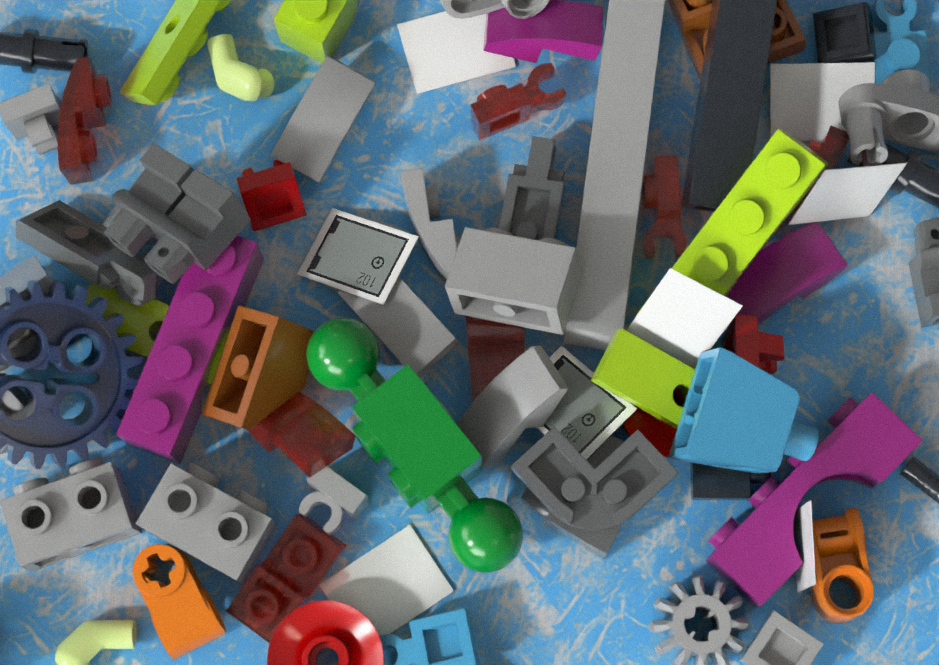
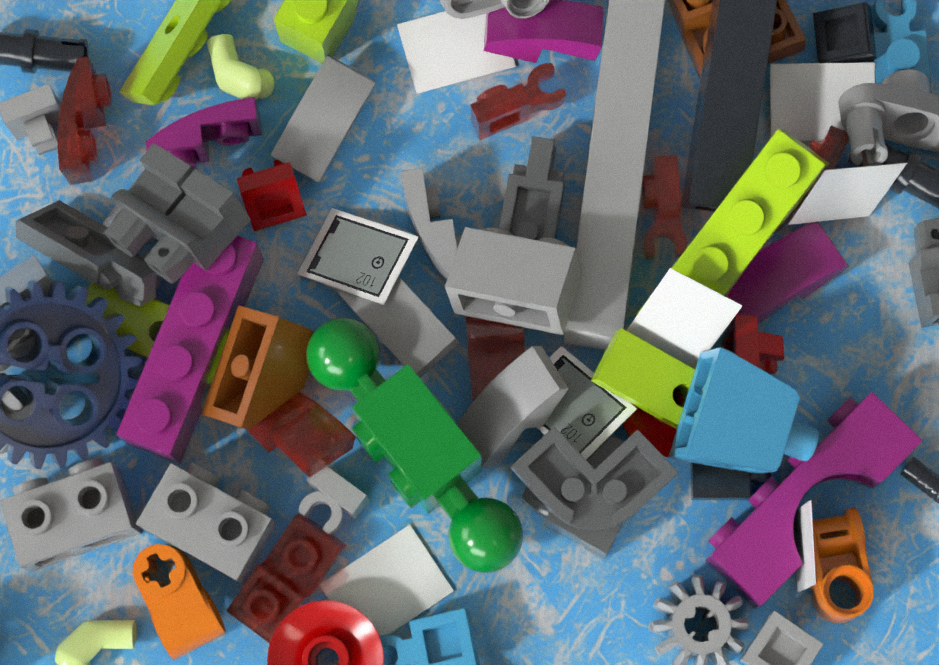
(226, 123): none -> magenta slope

